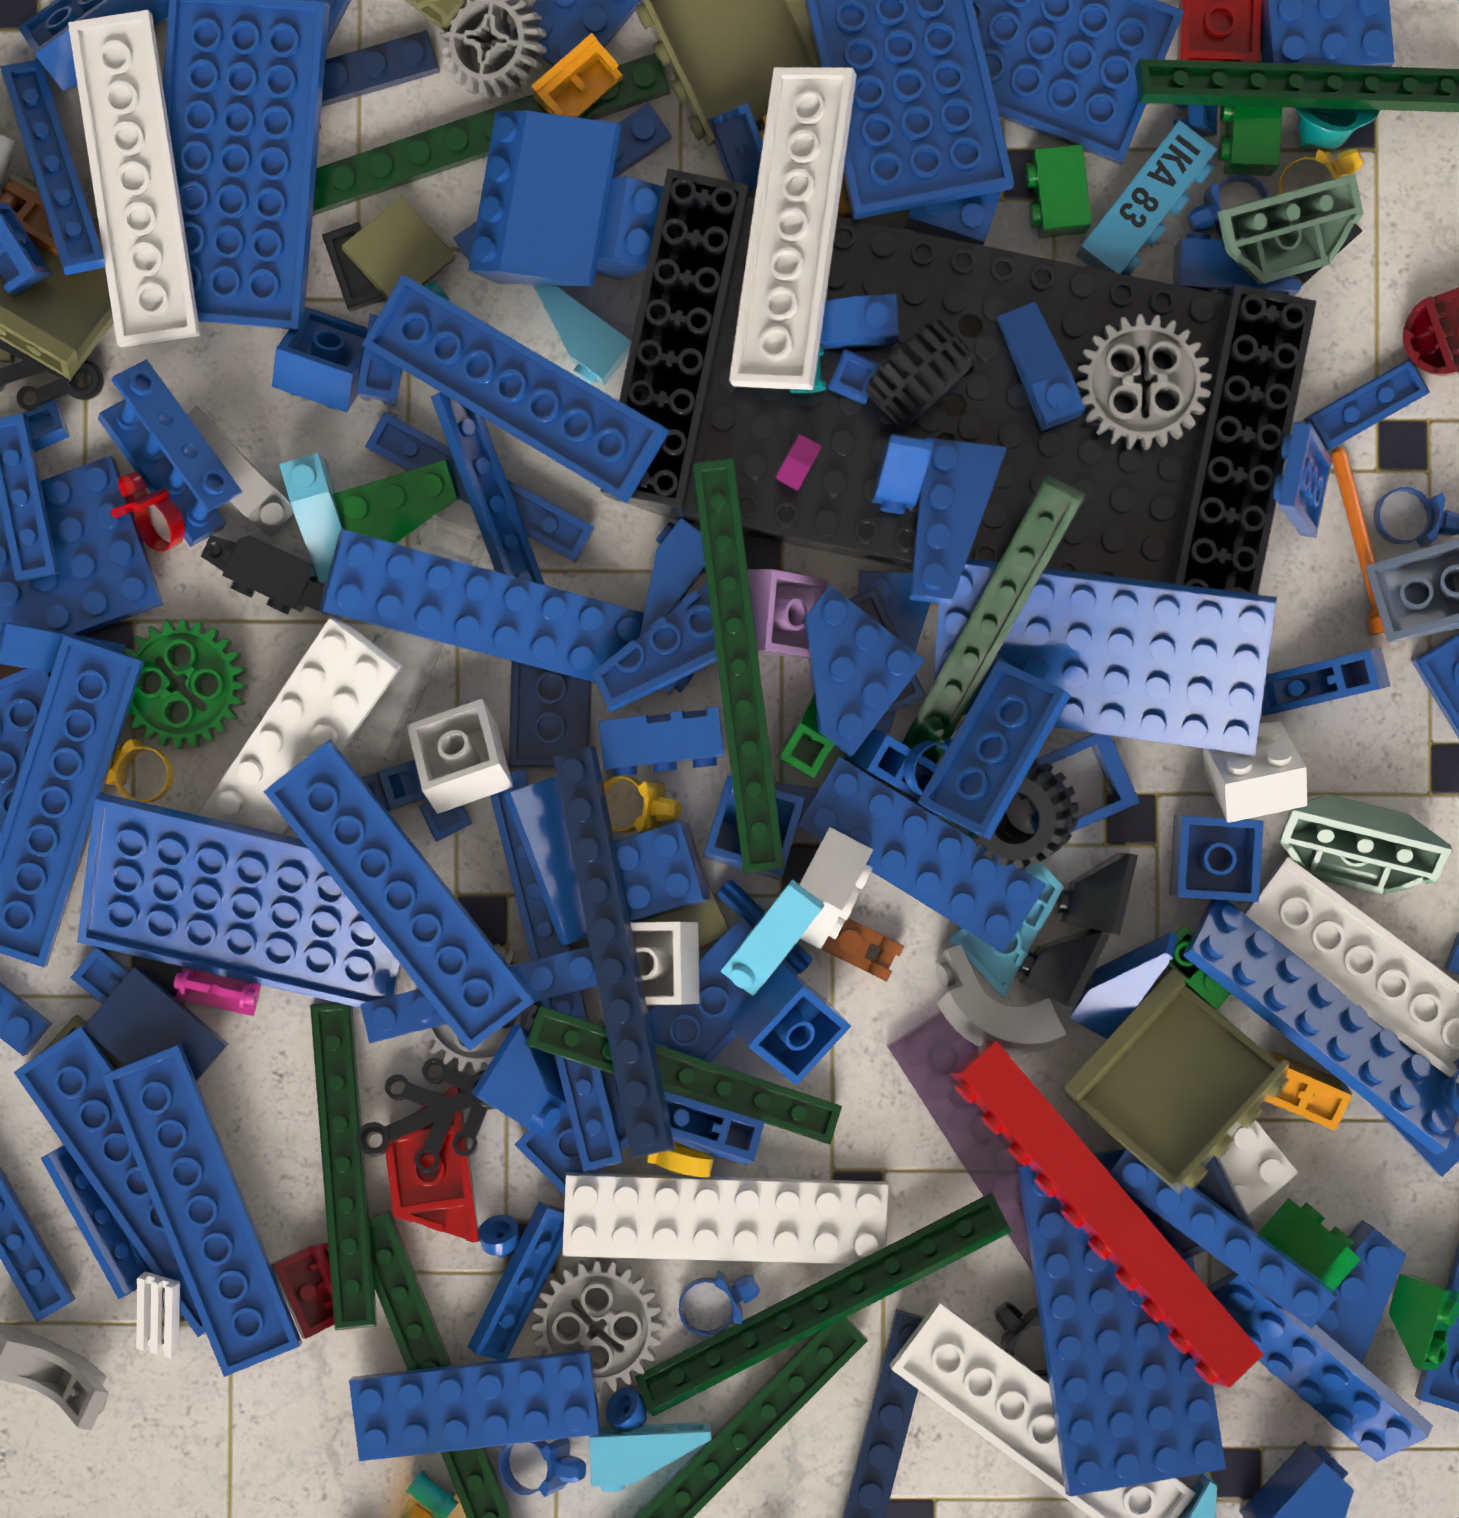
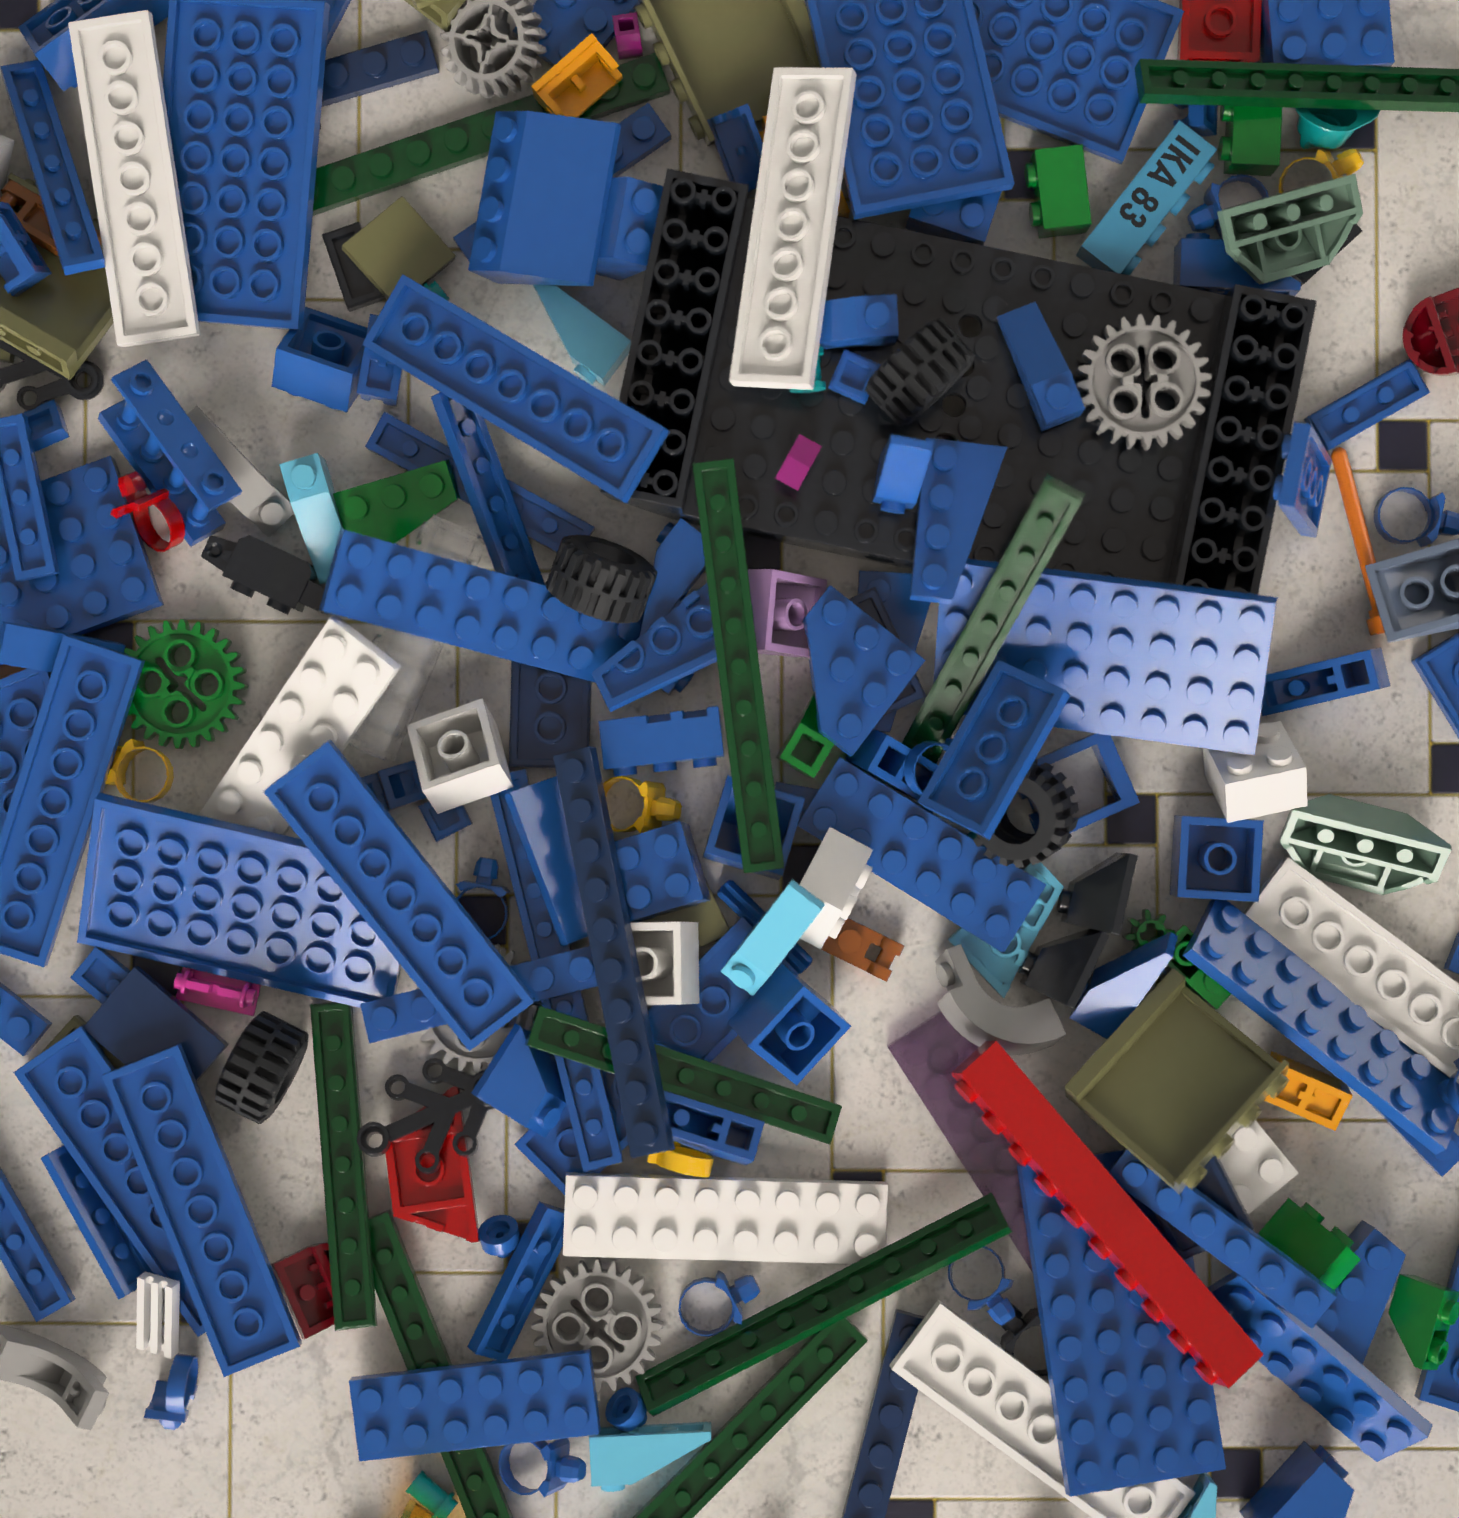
(172, 1396): none -> blue piece
(261, 1067): none -> black tyre
(486, 871): none -> blue piece
(601, 579): none -> black tyre
(627, 35): none -> magenta piece
(1000, 1309): none -> blue piece
(1141, 926): none -> green gear

